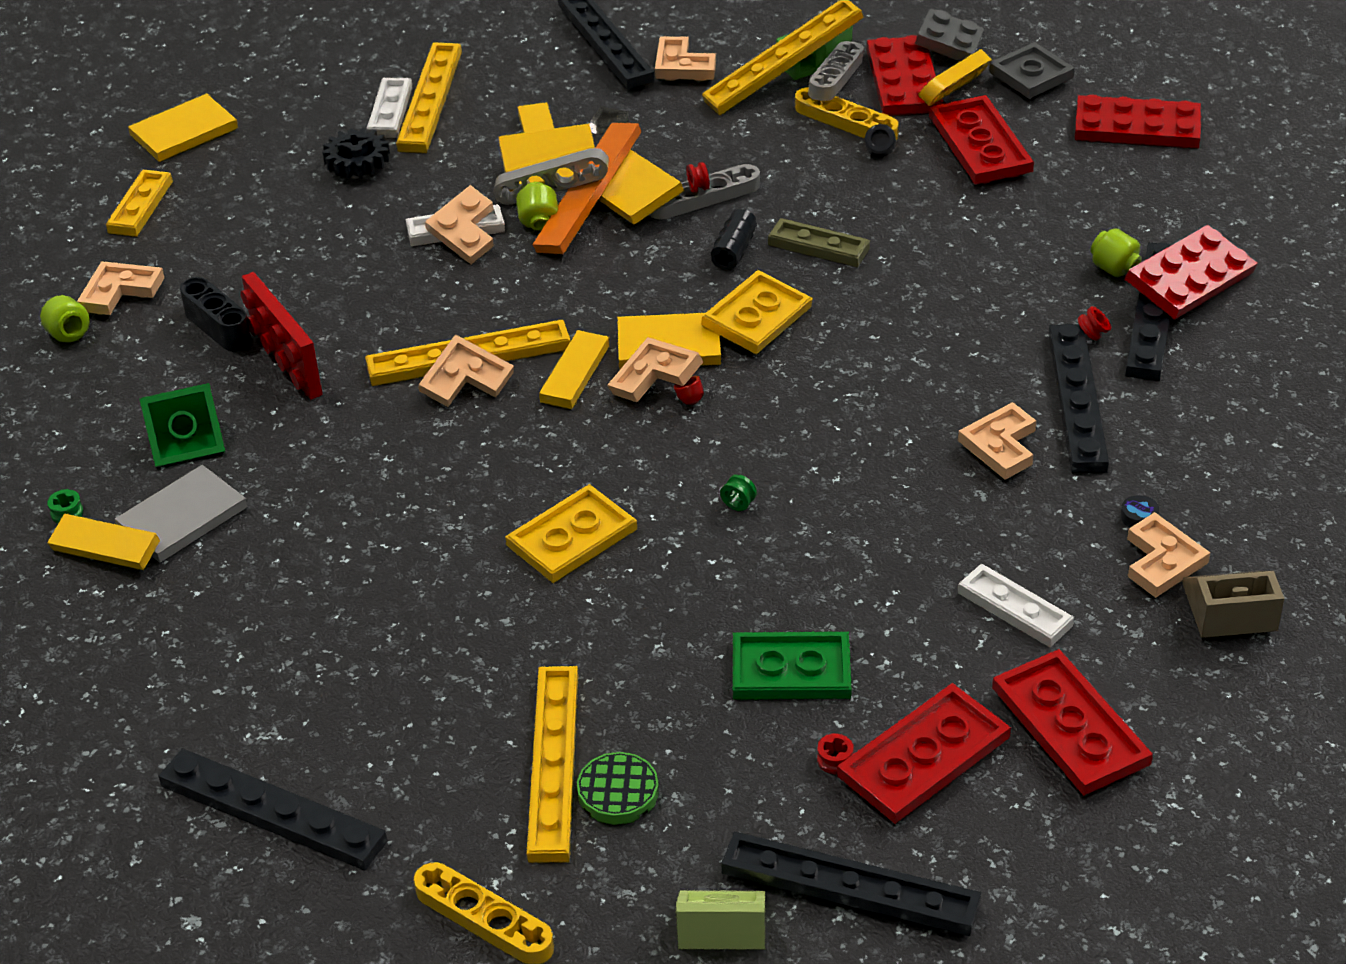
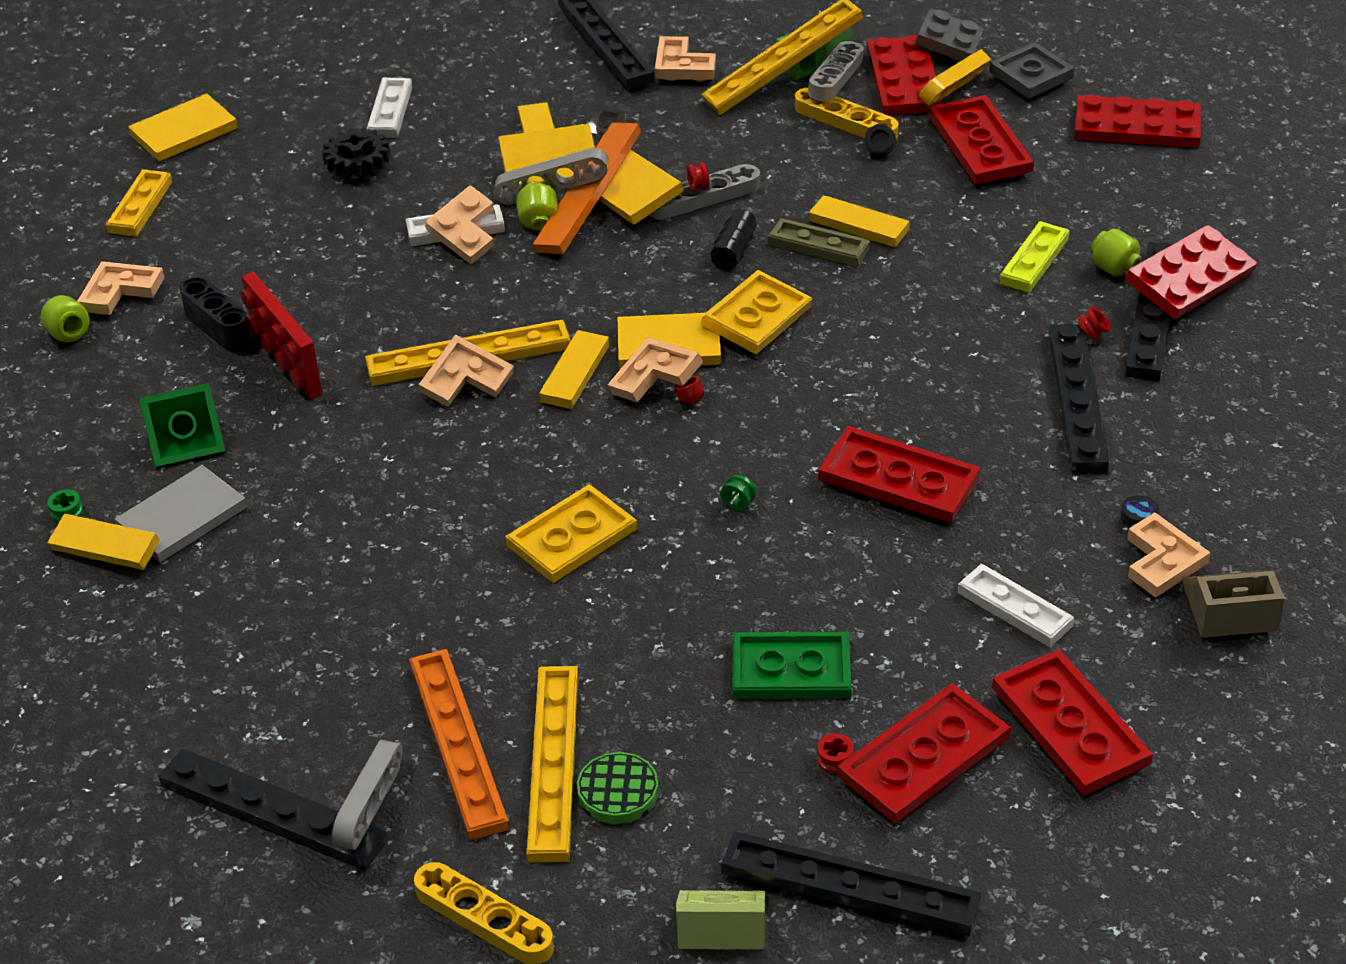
(367, 795): none -> light grey beam
(429, 98): yellow tile -> none
(459, 745): none -> orange tile
(859, 221): none -> yellow tile
(899, 474): none -> red plate
(996, 438): light nougat plate -> none
(1034, 257): none -> neon yellow tile

